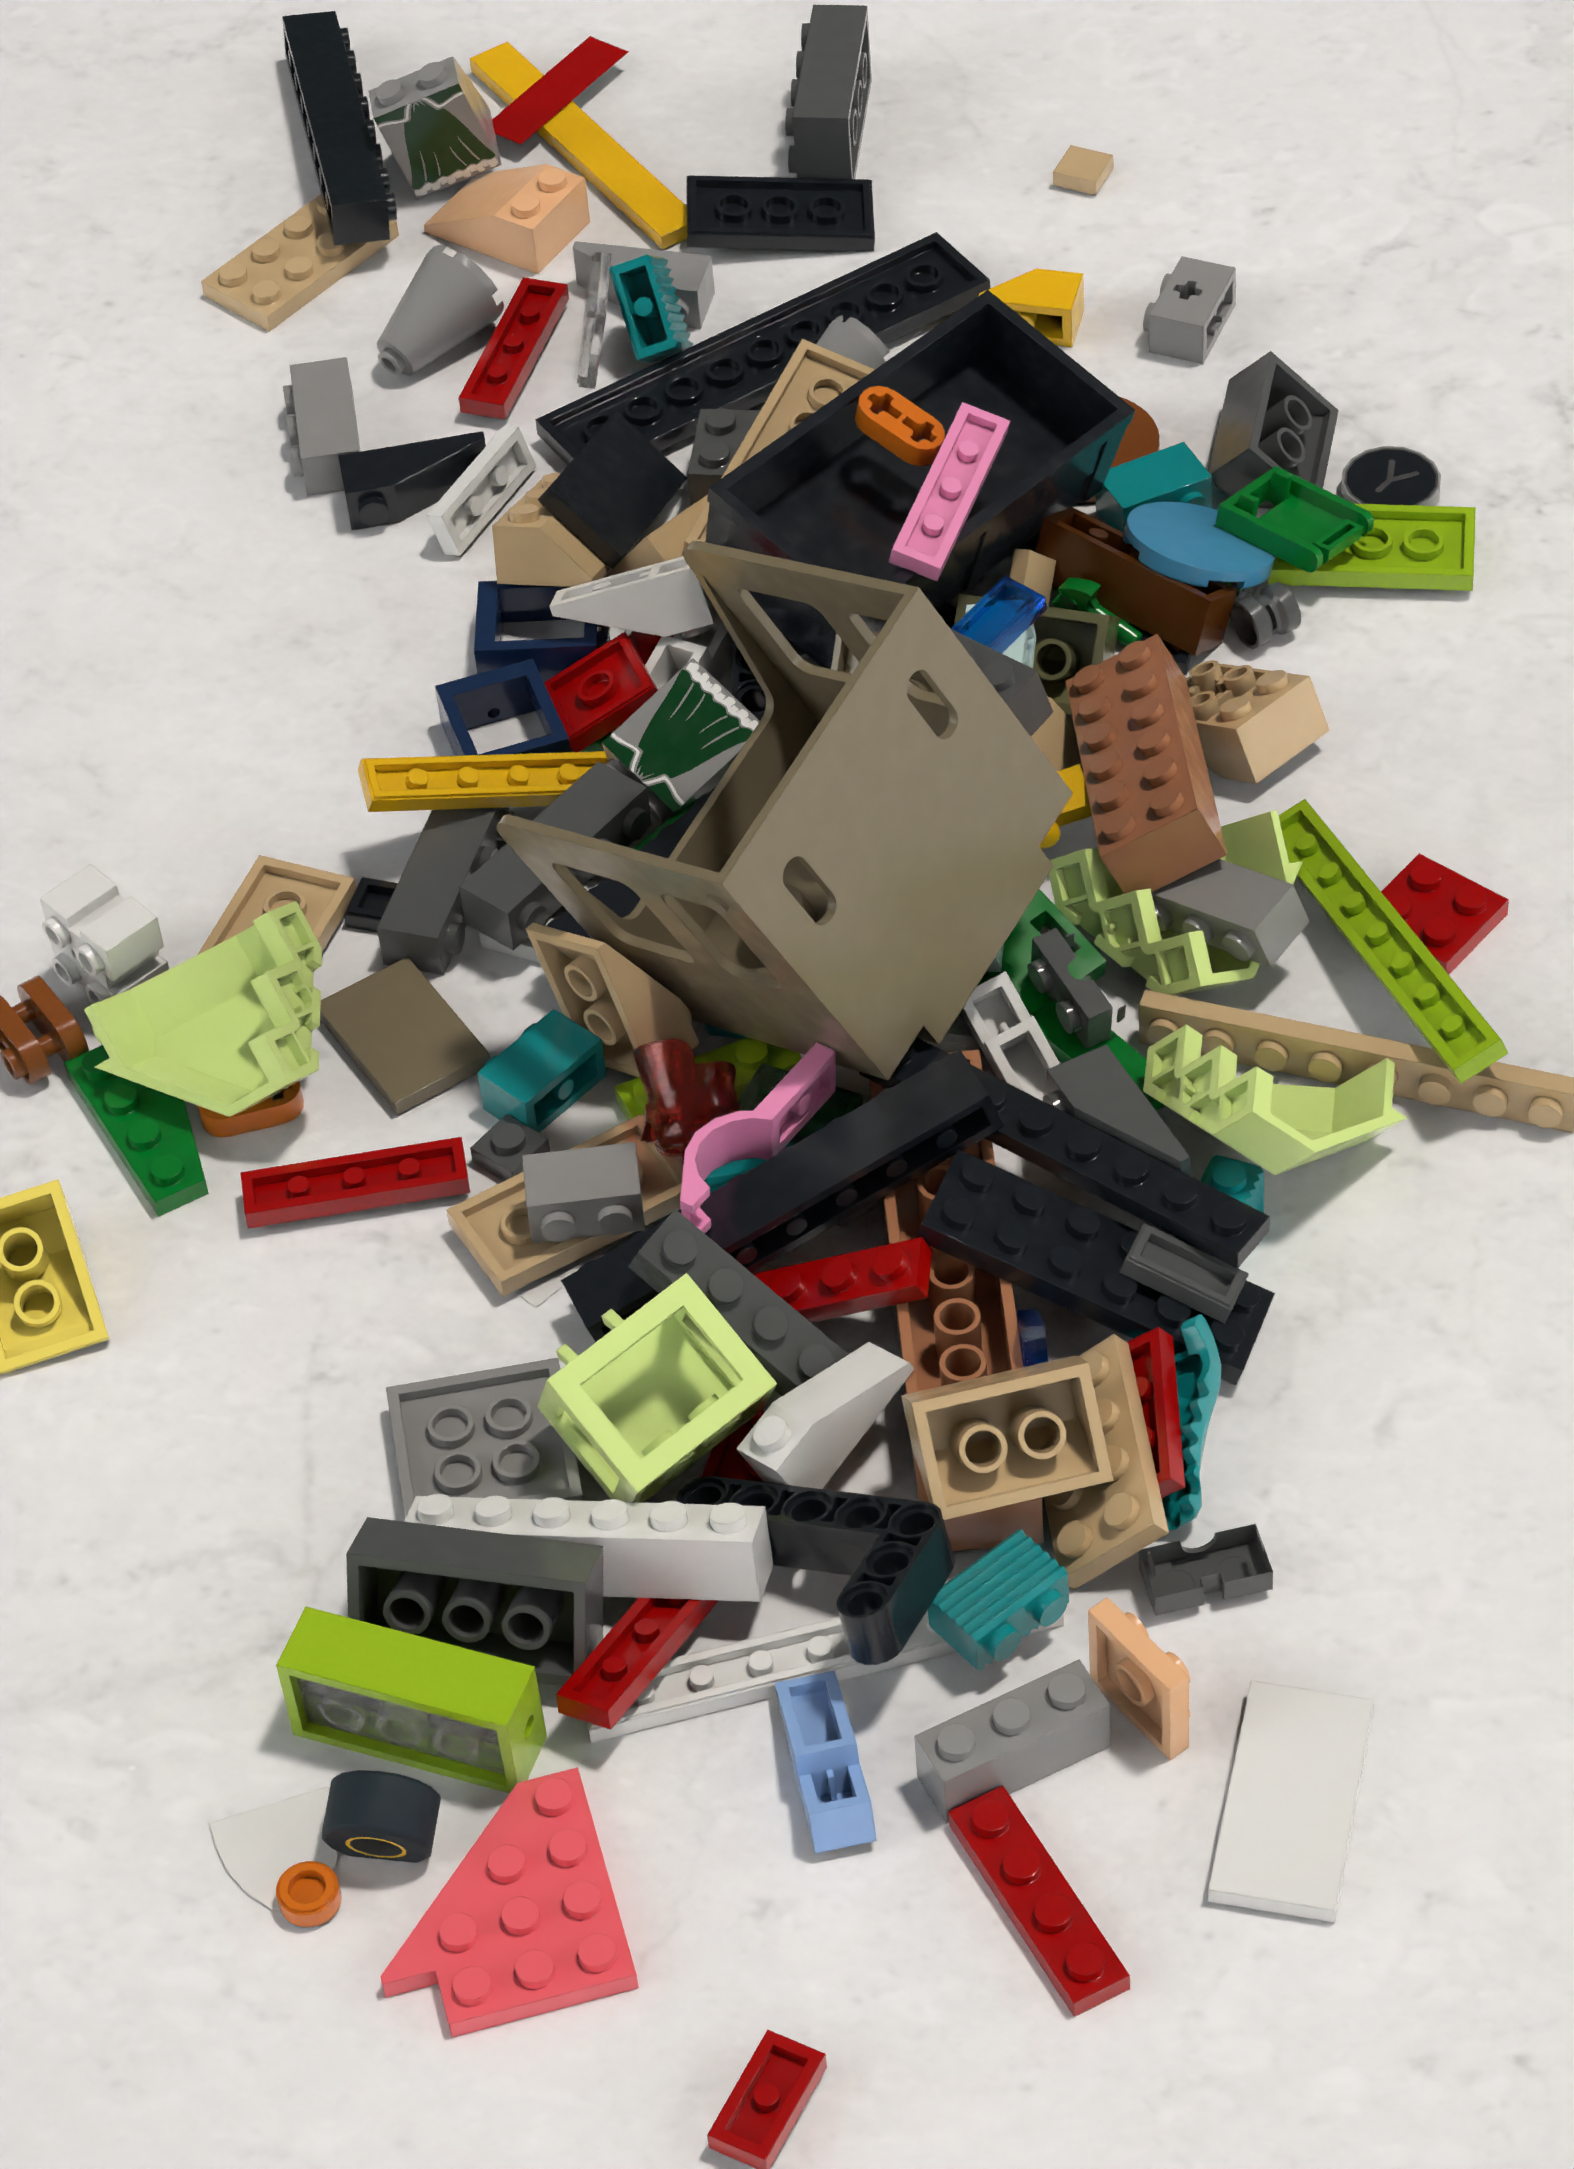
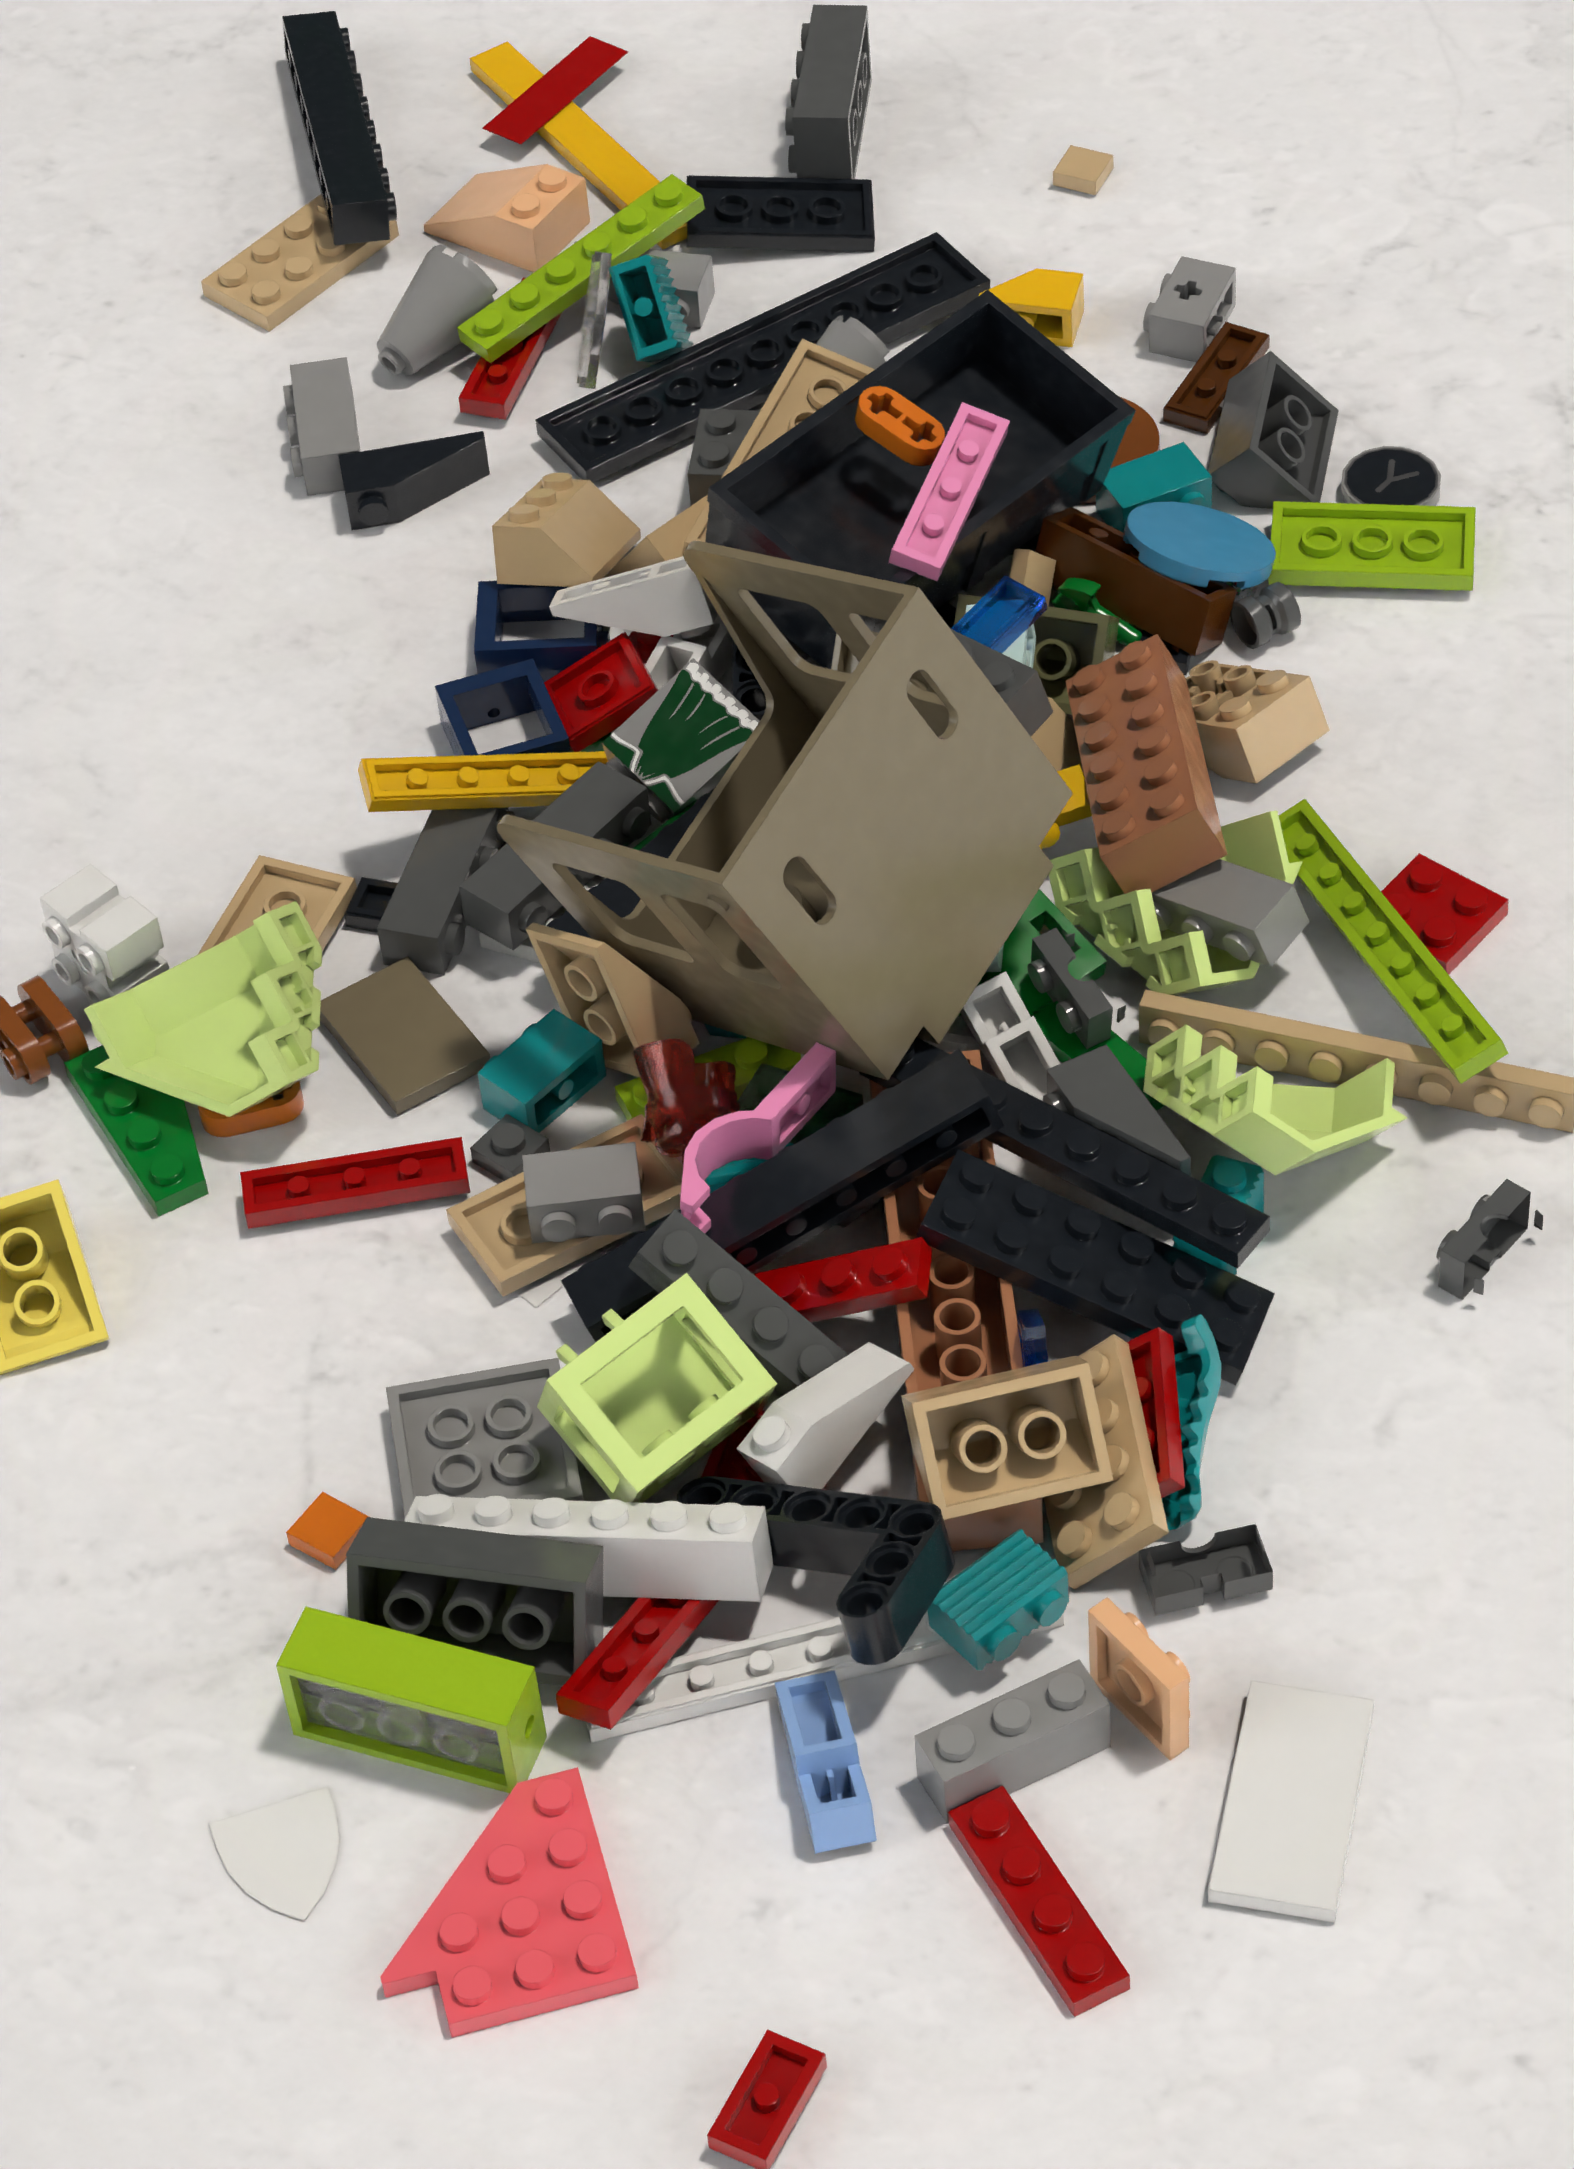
(308, 1894): orange tile -> none
(326, 1530): none -> orange tile
(381, 1816): black wheel -> none
(436, 126): slope -> none
(481, 490): white plate -> none
(567, 275): none -> lime plate
(613, 489): black tile -> none
(1184, 1273): dark grey tile -> none
(1202, 393): none -> reddish brown tile
(1303, 527): green container -> none
(1490, 1232): none -> dark grey piece

